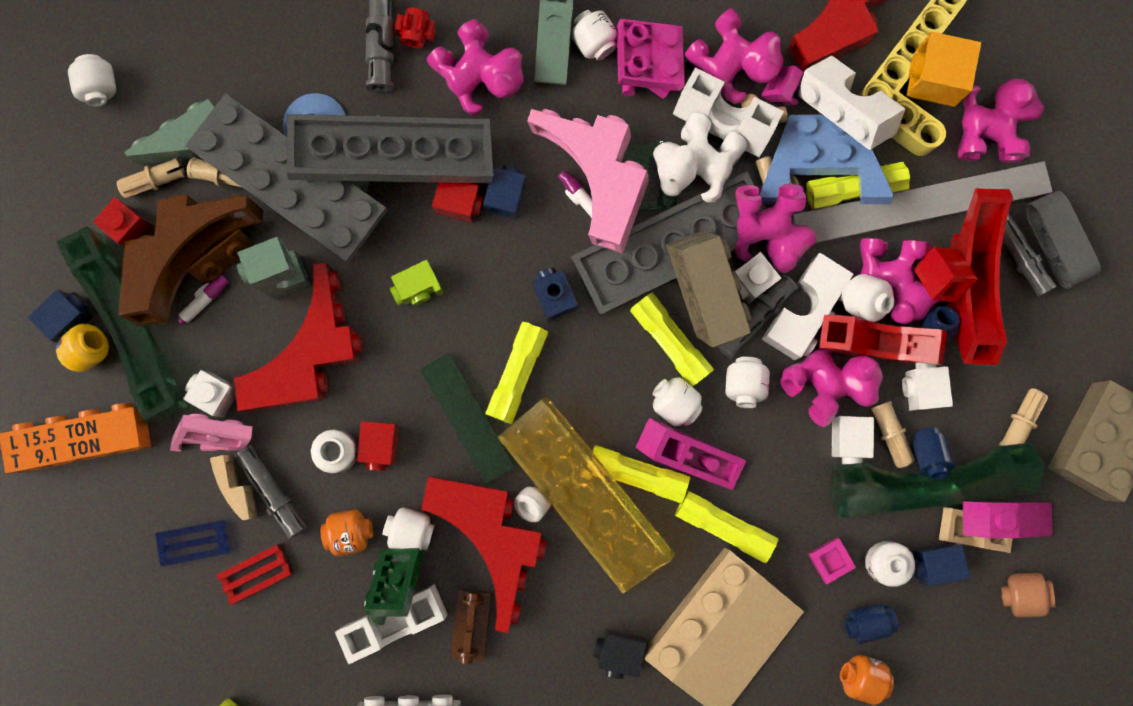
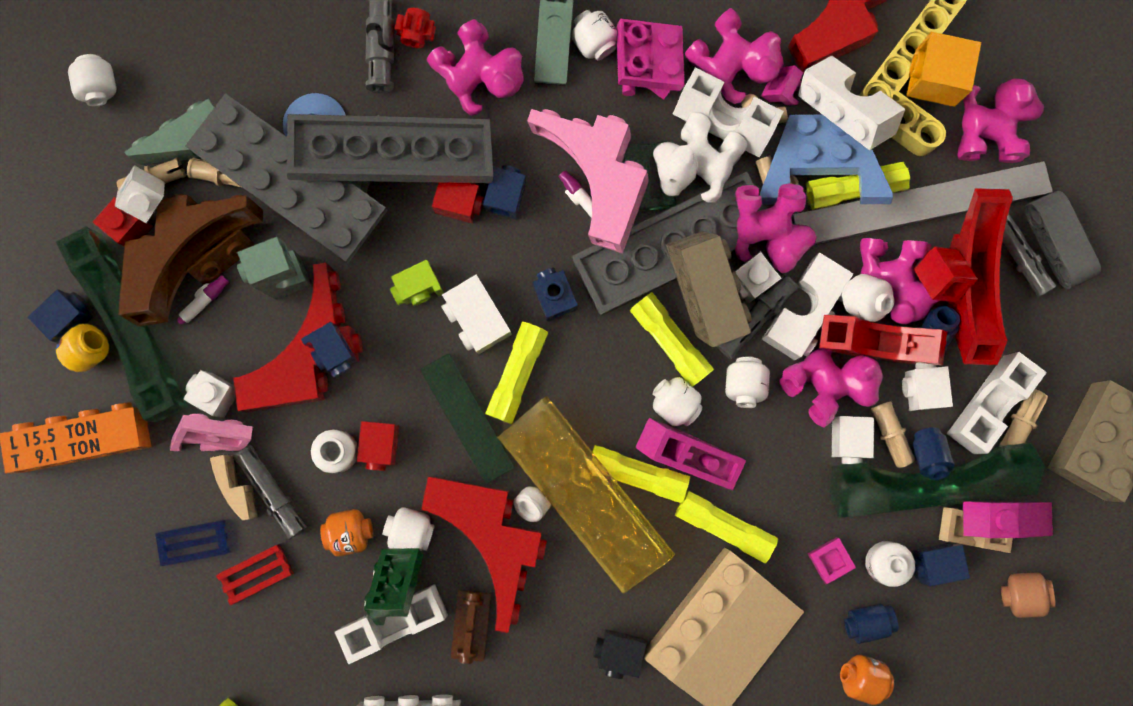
(140, 194): none -> white brick
(330, 349): none -> dark blue brick
(476, 315): none -> white brick
(983, 417): none -> white arch

